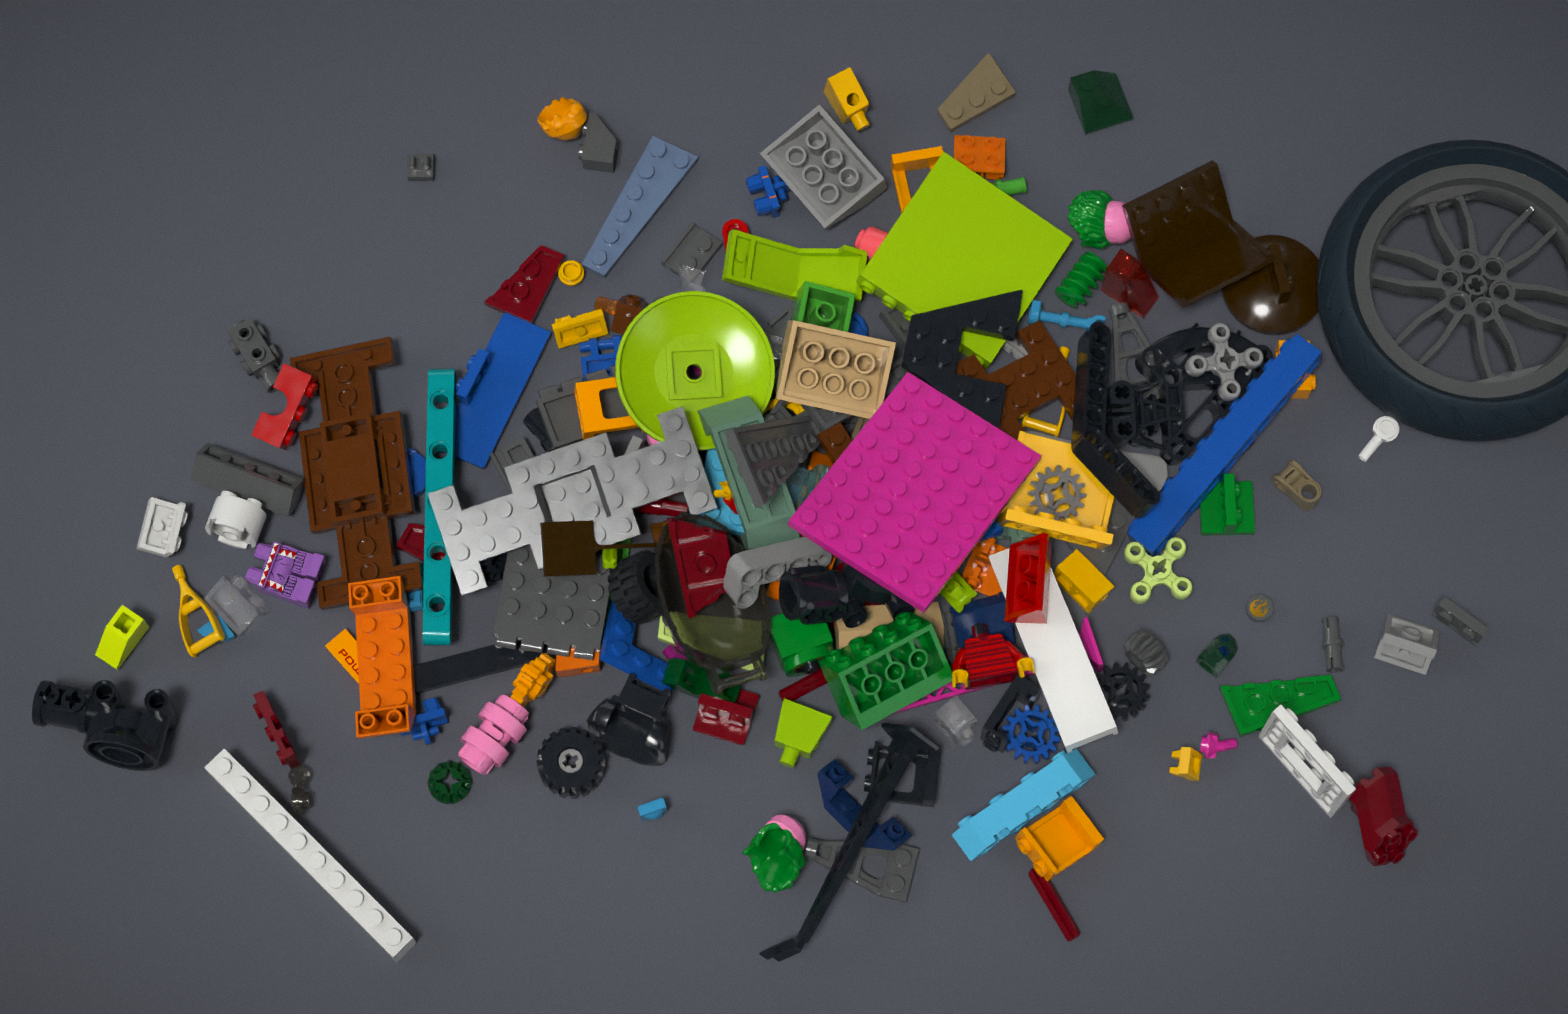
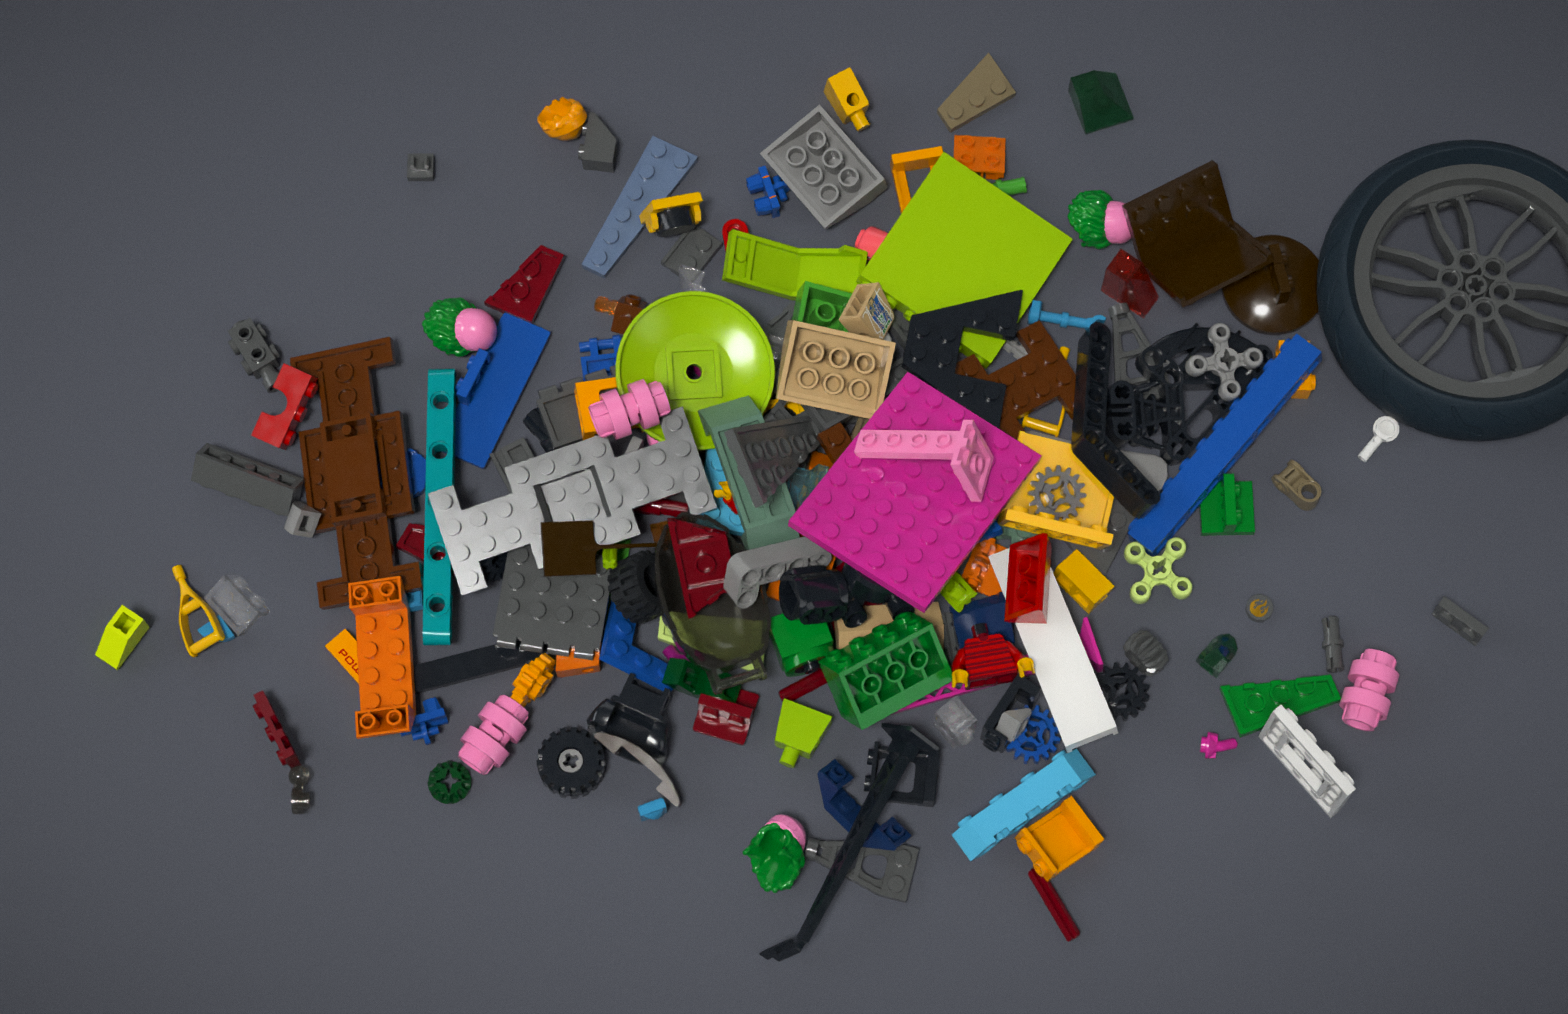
(112, 731): black piece -> none
(162, 527): white bracket -> none
(236, 520): white brick -> none
(287, 573): medium lavender hips -> none
(302, 520): none -> light grey brick
(310, 855): white brick -> none
(459, 327): none -> hair
(571, 273): yellow plate -> none
(579, 329): yellow hinge -> none
(640, 405): none -> bright pink piece
(666, 787): none -> slope
(672, 214): none -> piece
(868, 312): none -> tan torso
(965, 448): none -> bright pink bracket
(1013, 723): none -> light grey slope
(1081, 279): green piece -> none
(1189, 763): yellow tile -> none
(1372, 679): none -> bright pink piece
(1382, 817): dark red brick -> none
(1407, 644): light grey bracket -> none

